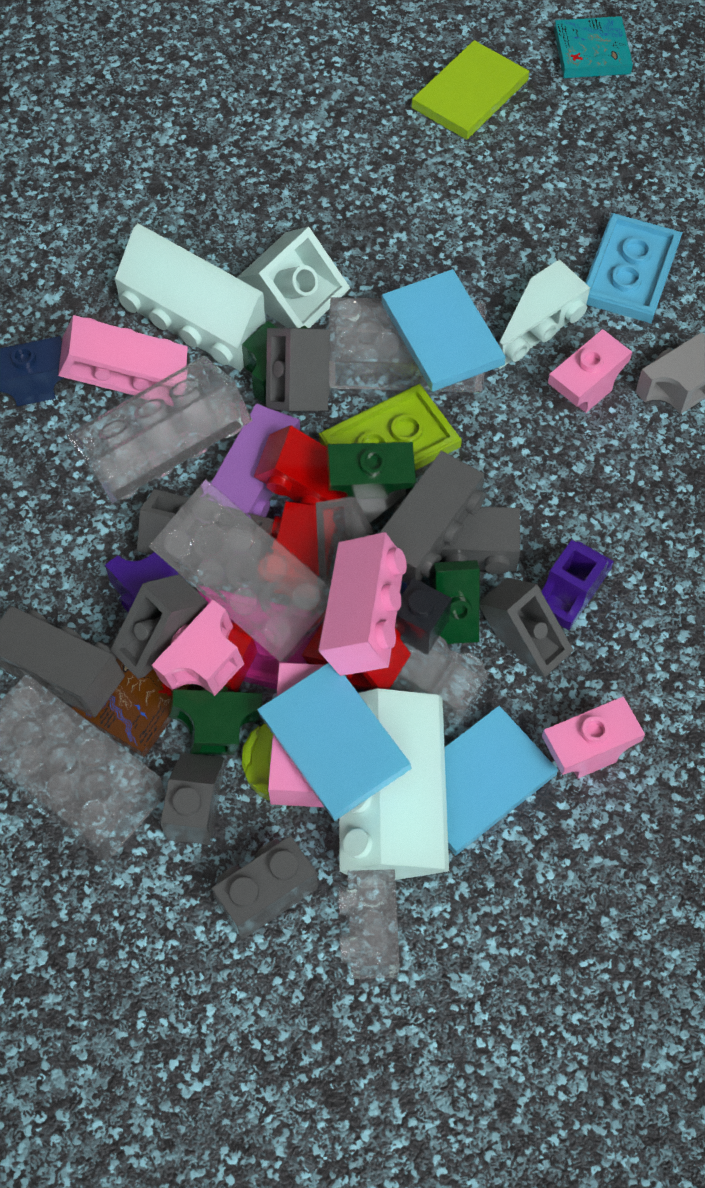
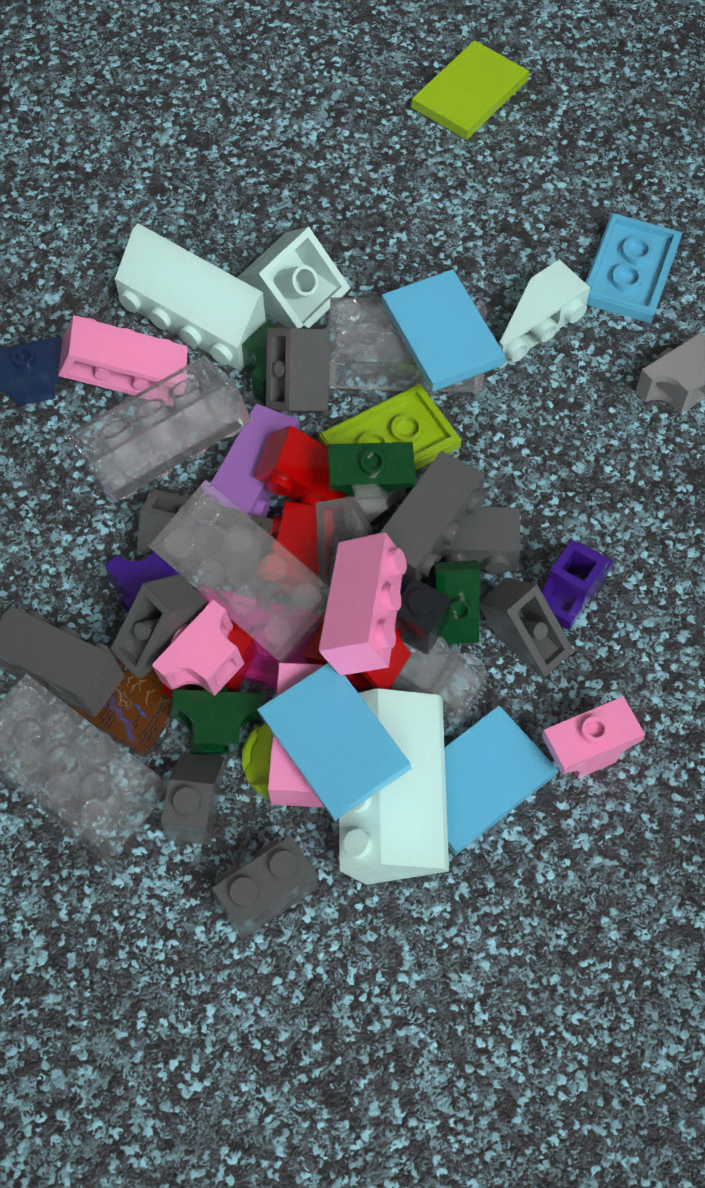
(373, 924): clear brick -> none
(590, 371): bright pink brick -> none
(593, 47): teal tile -> none

